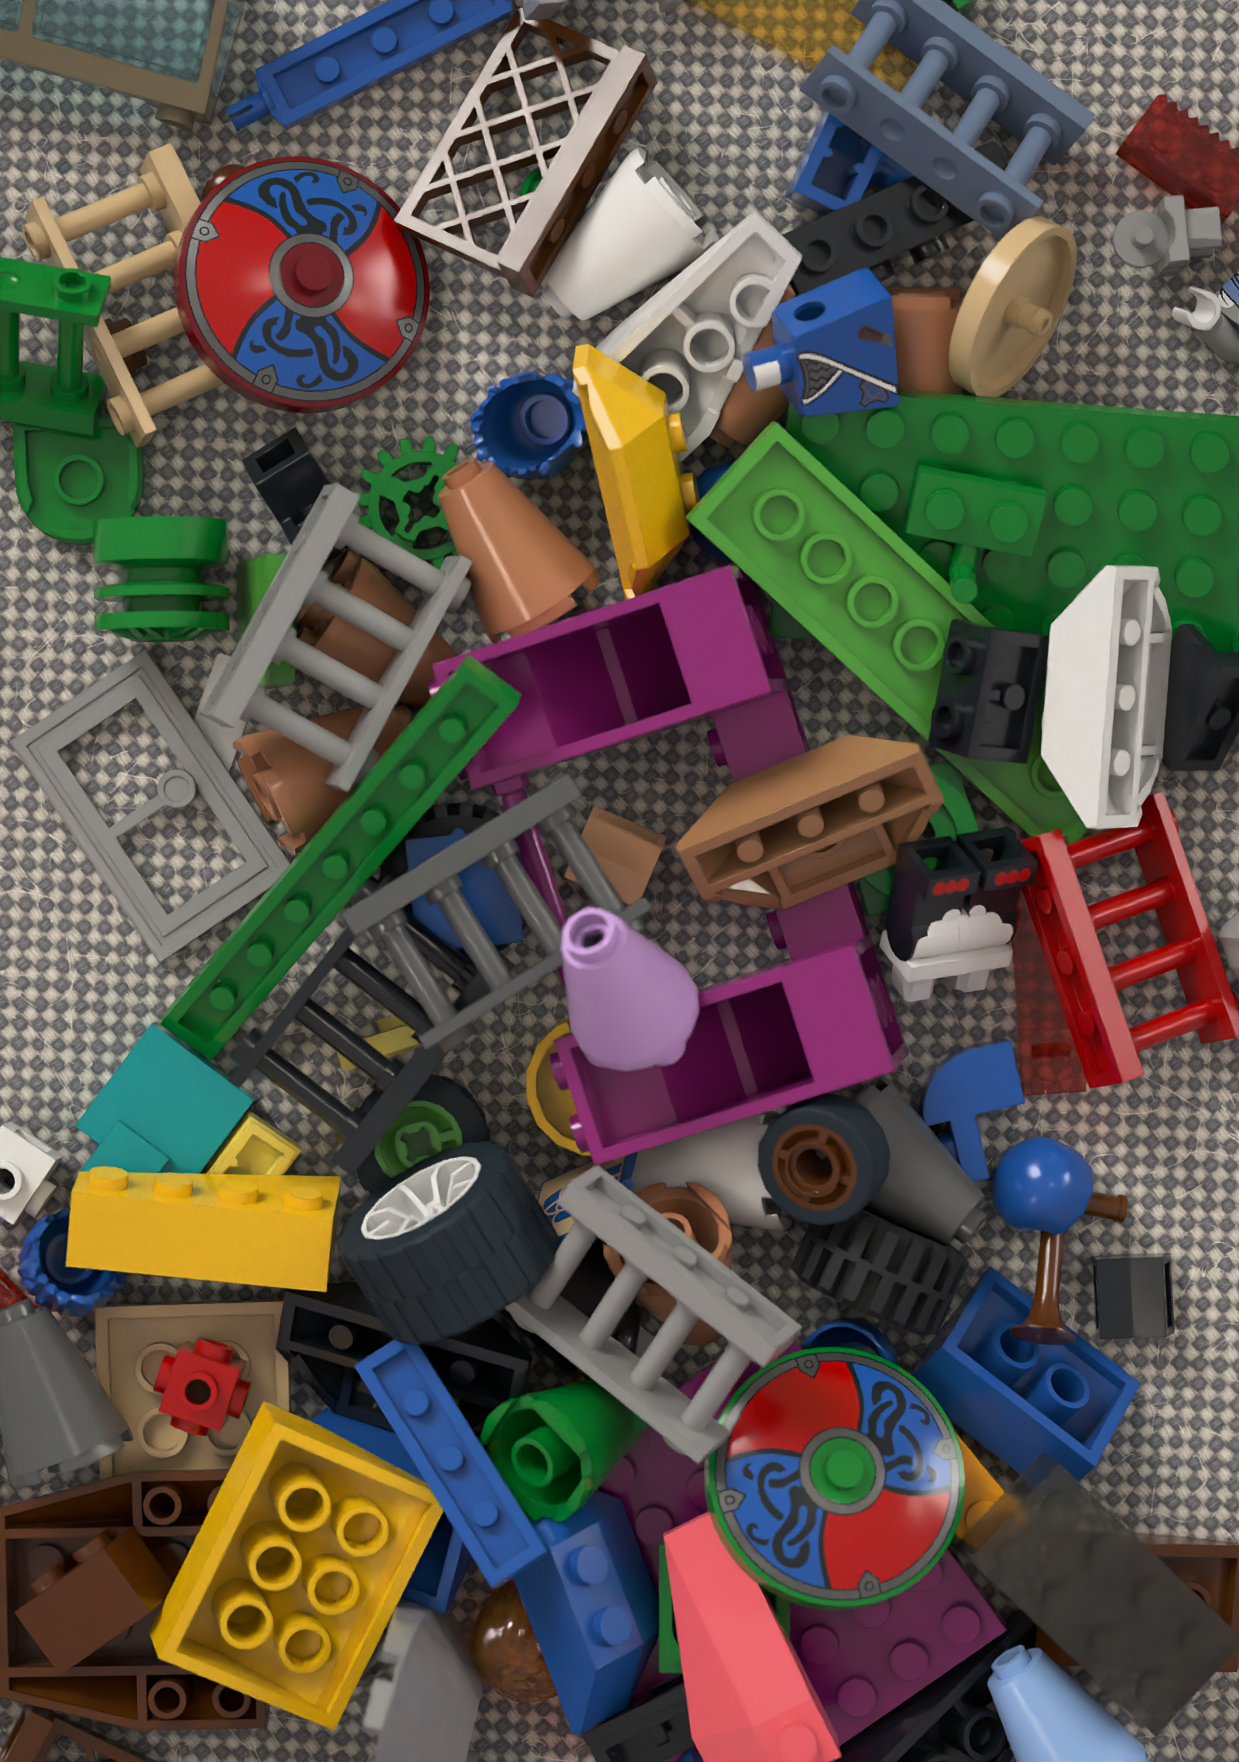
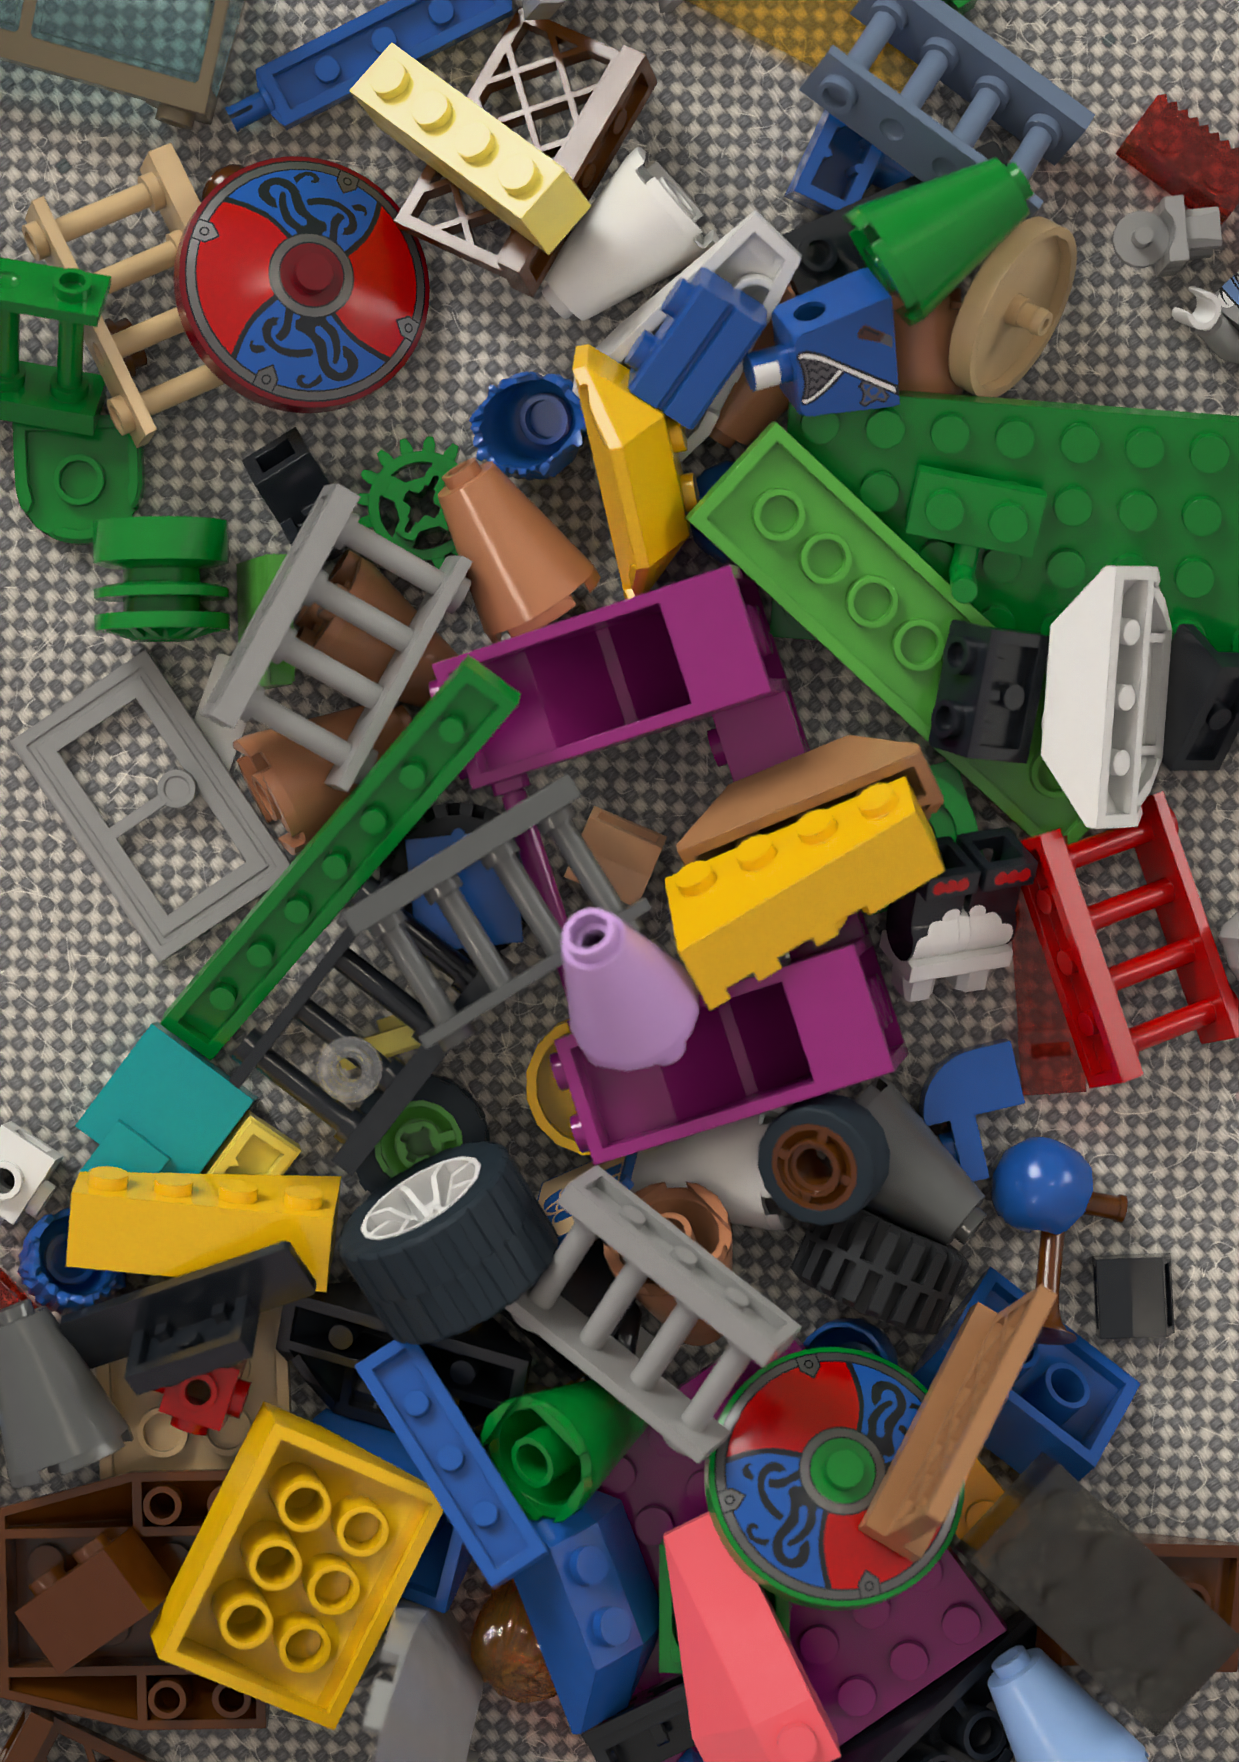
(190, 1320): none -> black bracket
(338, 1085): none -> clear plate
(471, 148): none -> light yellow brick
(695, 347): none -> blue brick
(798, 885): none -> yellow wedge
(938, 231): none -> green cone
(953, 1423): none -> medium nougat fence

